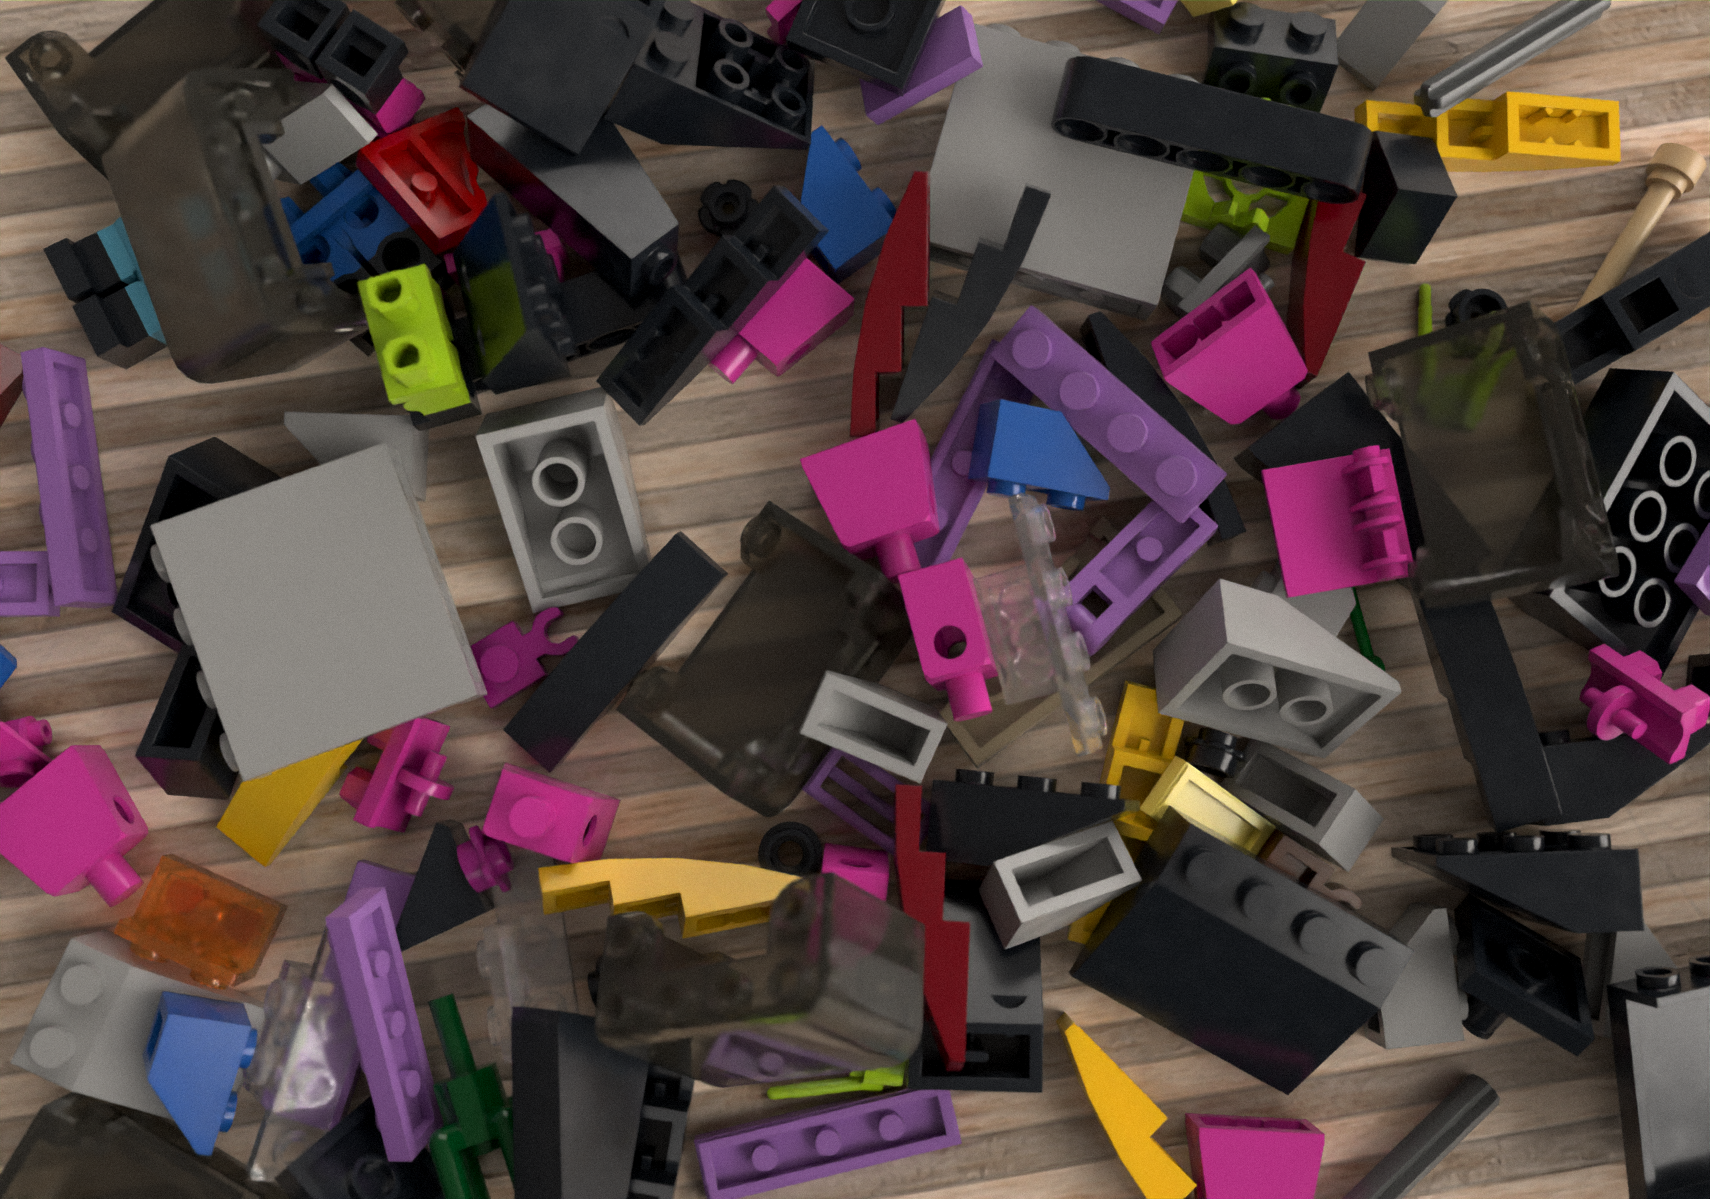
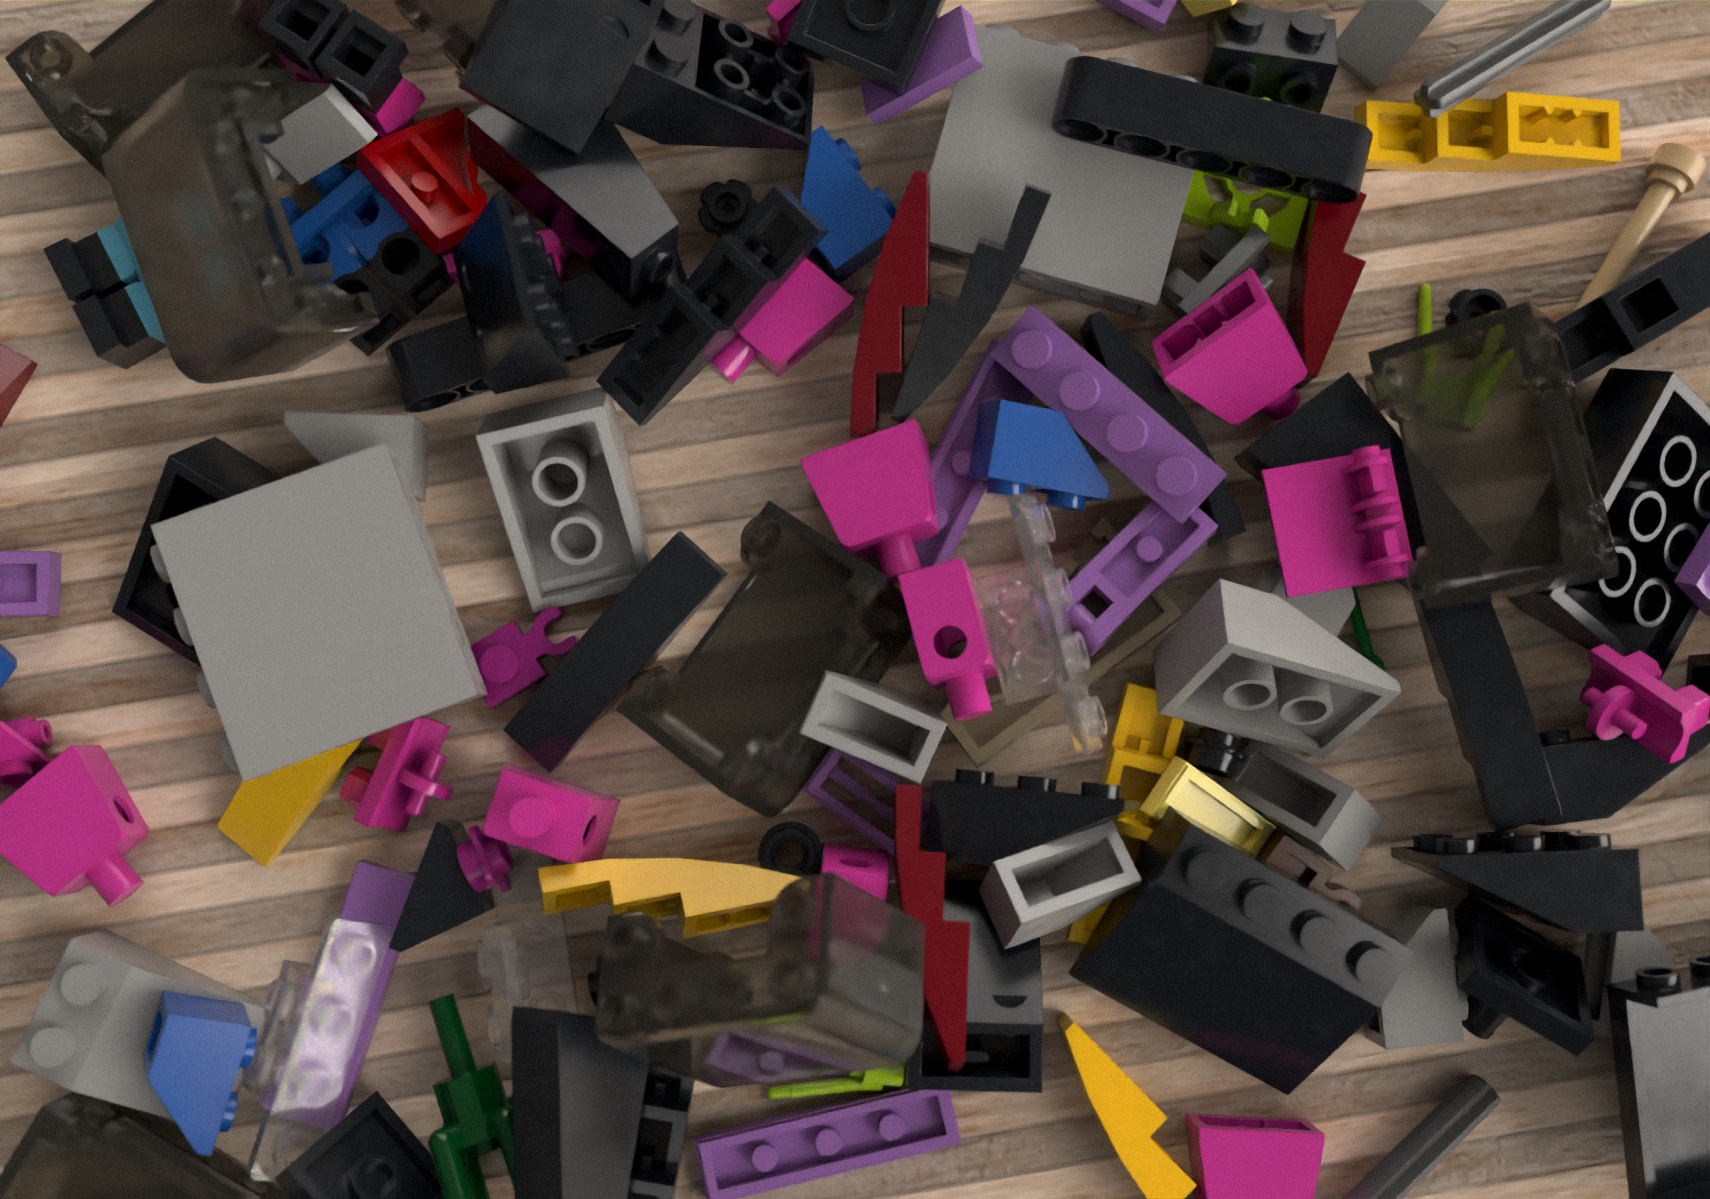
(69, 479): medium lavender plate -> none
(184, 737): black slope -> none
(202, 923): clear orange bracket -> none
(384, 1022): medium lavender plate -> none
(419, 347): lime hips -> none
(1404, 198): black slope -> none

